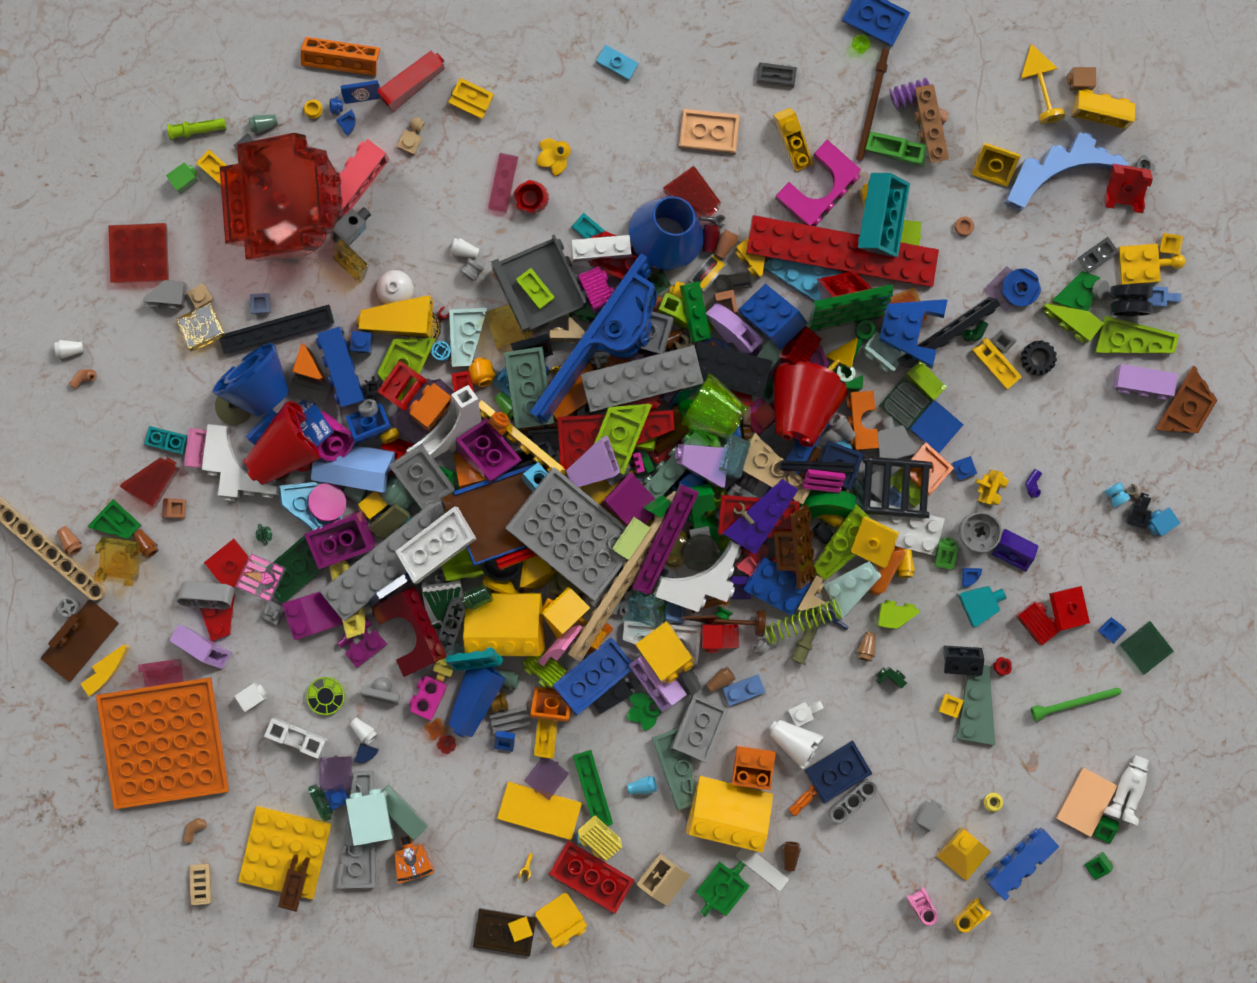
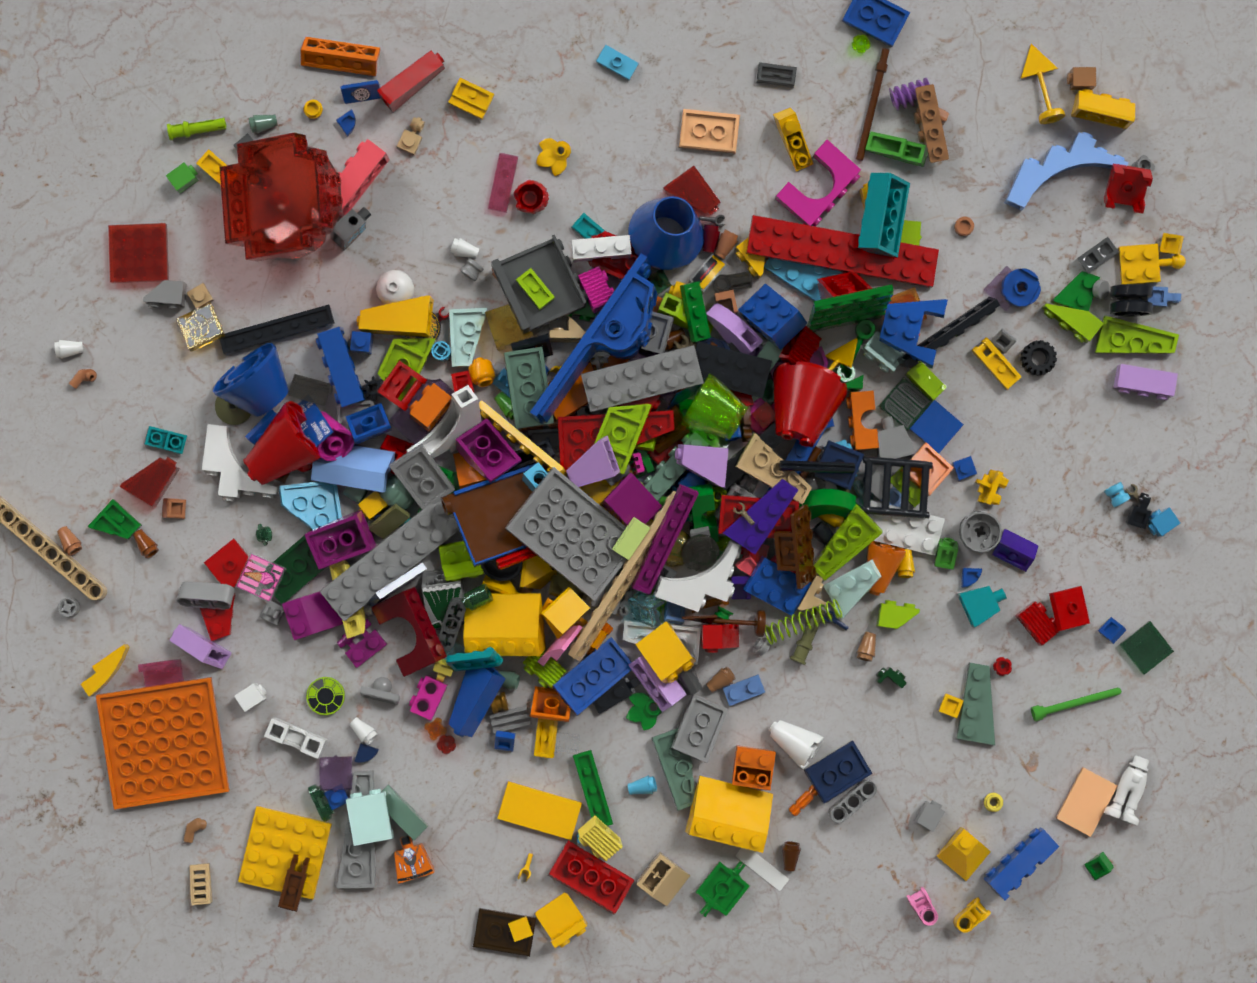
(79, 640): reddish brown bracket -> none
(118, 560): clear yellow panel -> none
(195, 448): bright pink plate -> none
(260, 303): sand blue plate -> none
(306, 364): orange slope -> none
(326, 502): dark pink tile -> none
(335, 105): blue plate -> none
(350, 261): clear yellow tile -> none
(367, 408): light grey tile -> none
(389, 436): yellow tile -> none
(435, 545): white plate -> none
(499, 422): orange plate -> none
(546, 777): clear purple piece -> none
(658, 506): green slope -> none
(734, 456): clear light blue slope -> none
(802, 713): white plate -> none
(823, 484): dark pink tile -> none
(841, 426): light grey cone -> none
(875, 542): yellow plate -> none
(963, 660): black bracket -> none
(975, 334): dark green arm -> none
(995, 164): yellow slope -> none
(1031, 484): dark purple arm -> none
(1106, 829): green slope -> none
(1189, 406): dark orange wing -> none

